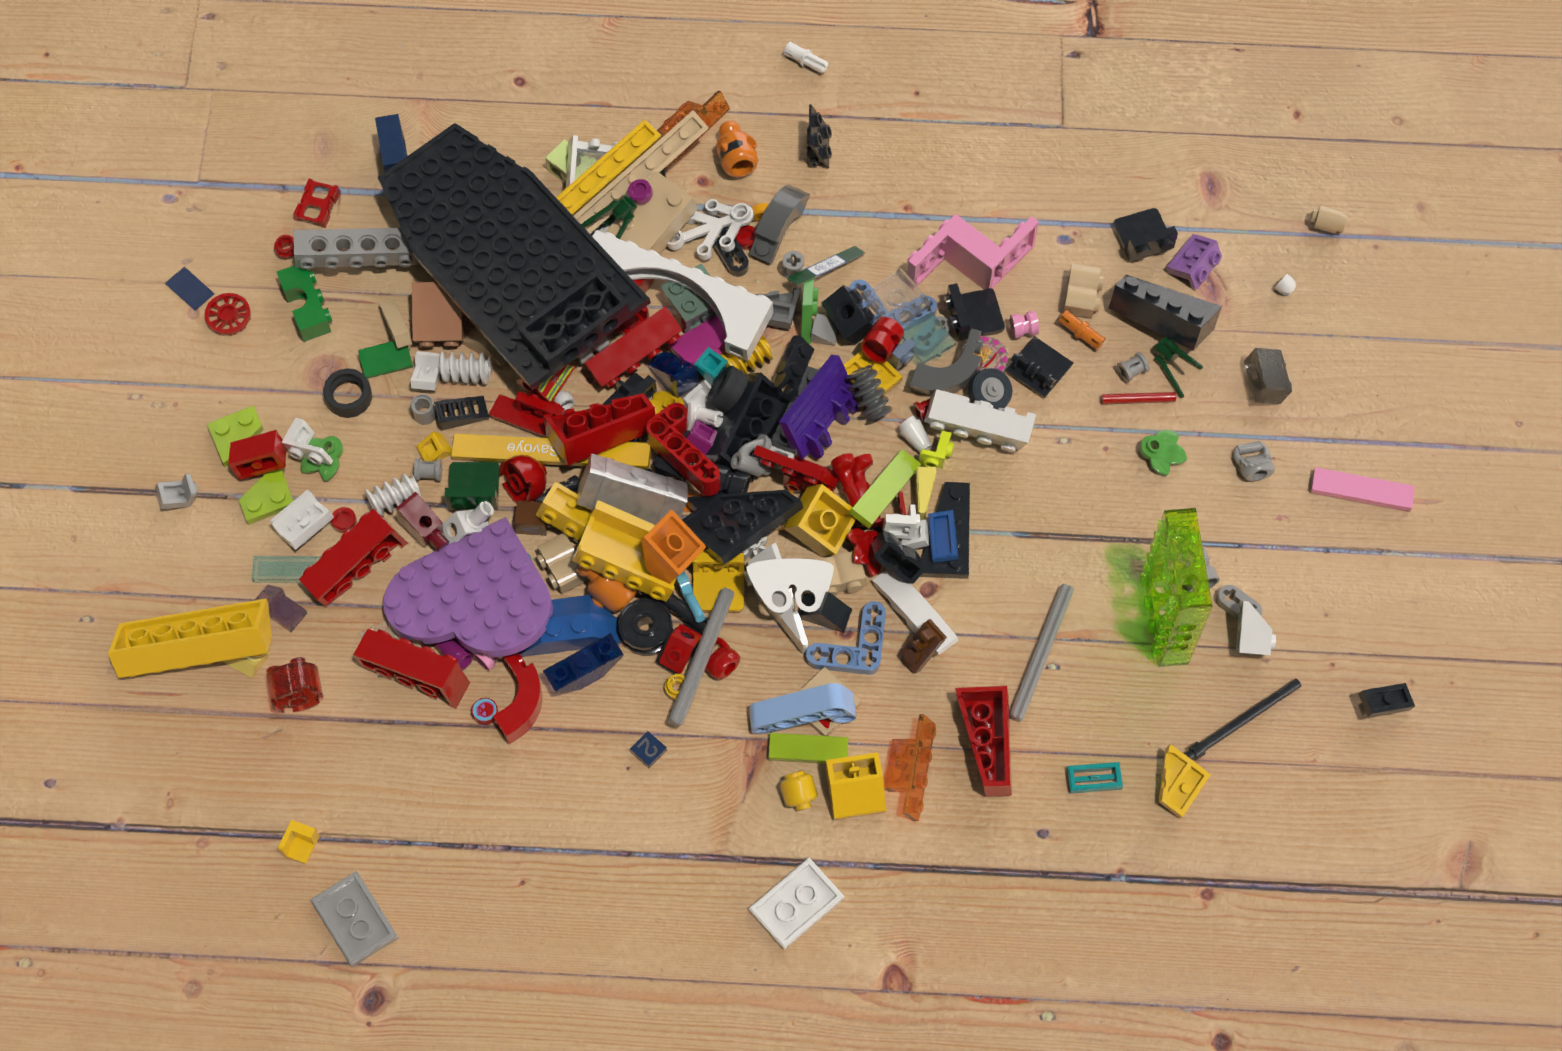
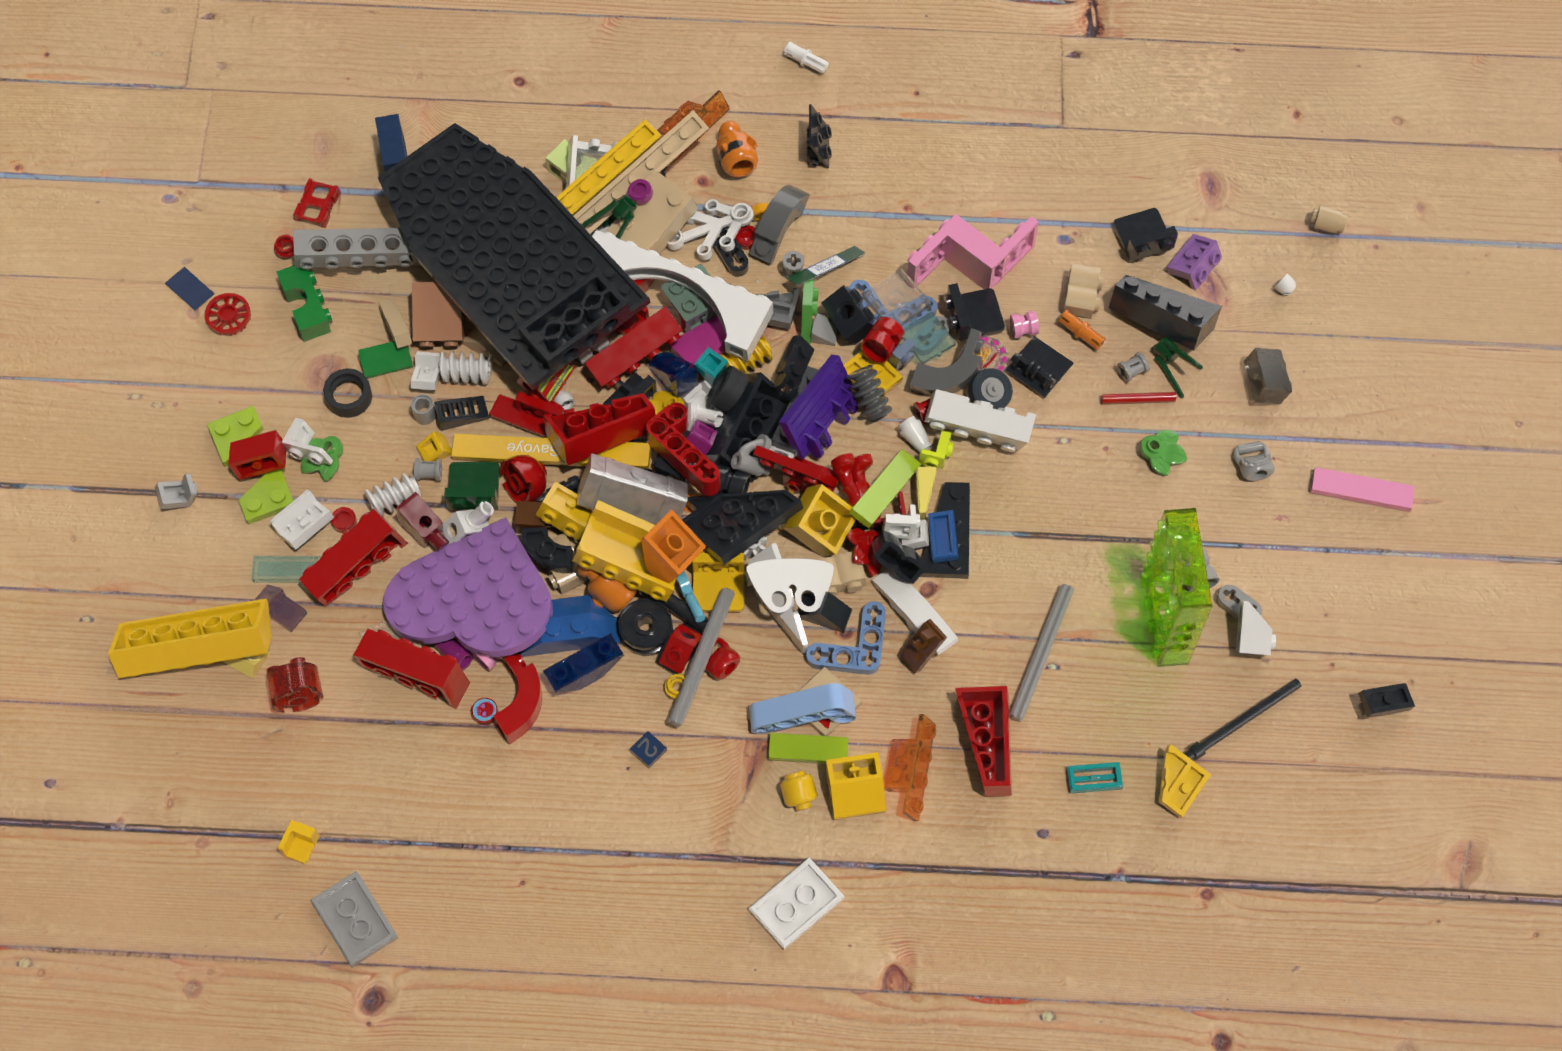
(546, 551): none -> black tile

